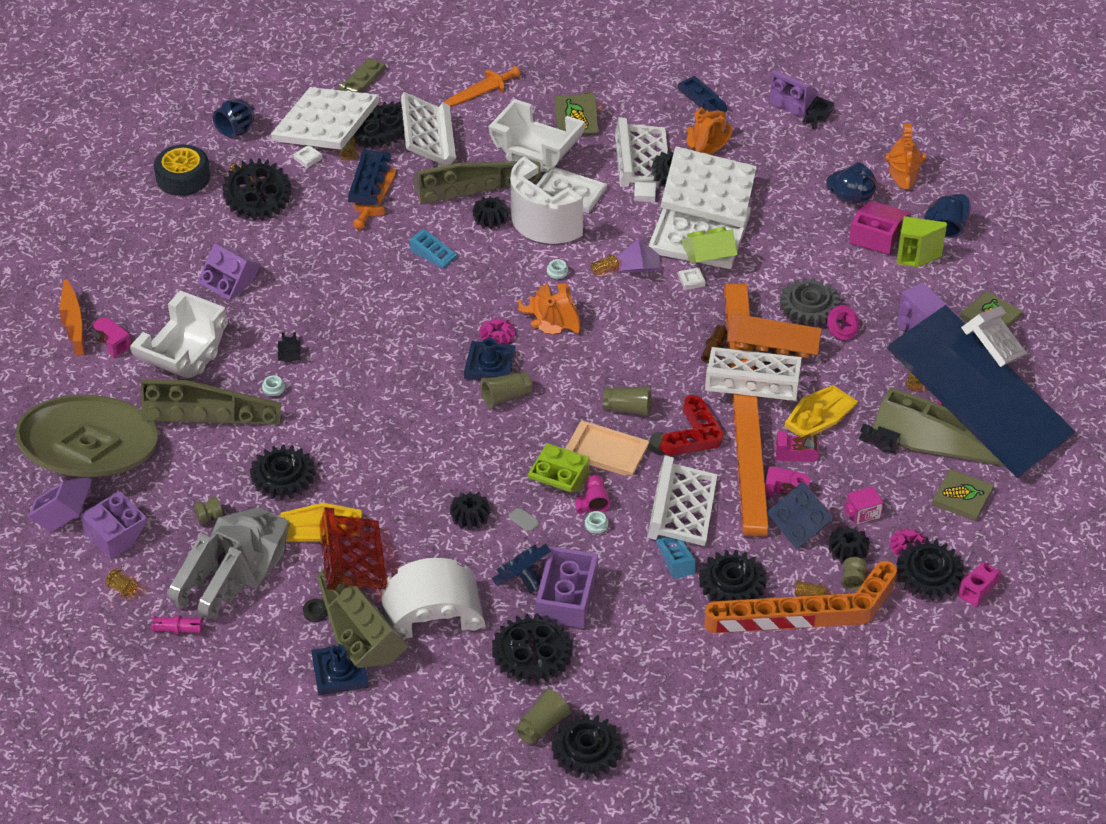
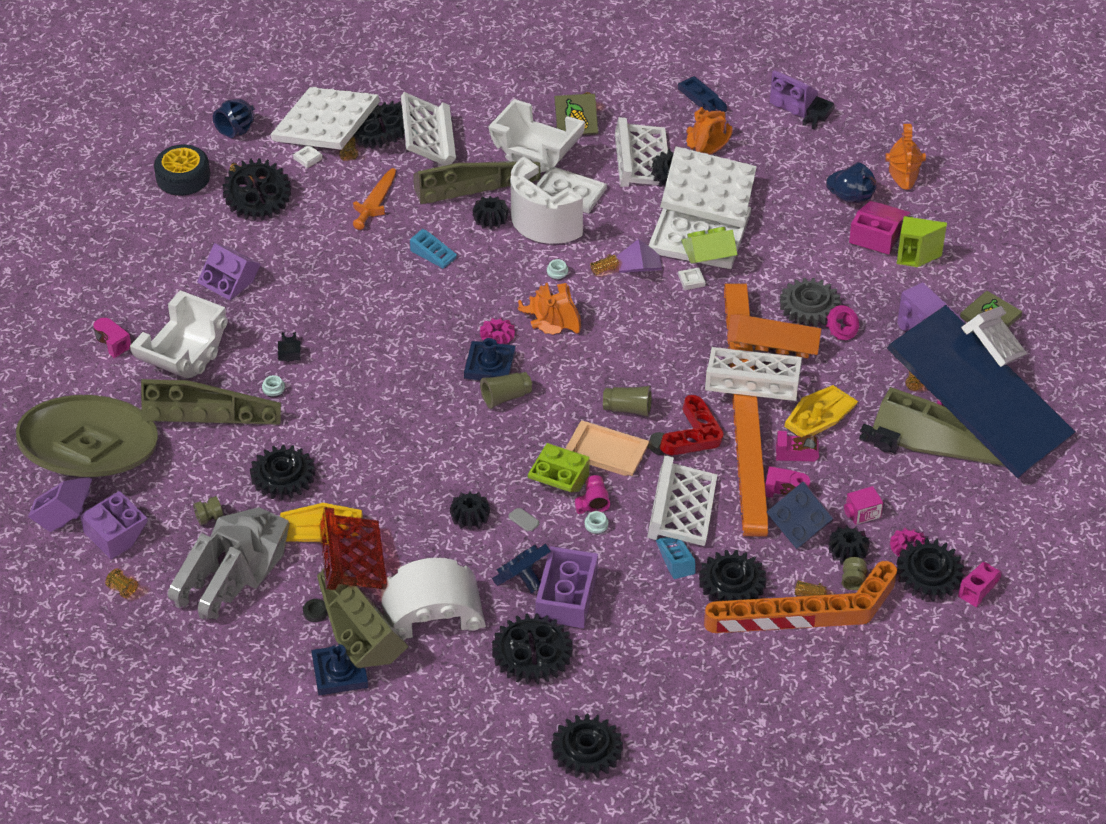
(72, 318): orange slope -> none
(177, 624): dark pink pin -> none
(363, 76): olive plate -> none
(367, 176): dark blue hinge -> none
(491, 82): orange sword -> none
(542, 717): olive plant -> none
(645, 191): white tile -> none
(715, 340): reddish brown axle -> none
(952, 210): dark blue helmet -> none
(962, 495): olive tile -> none

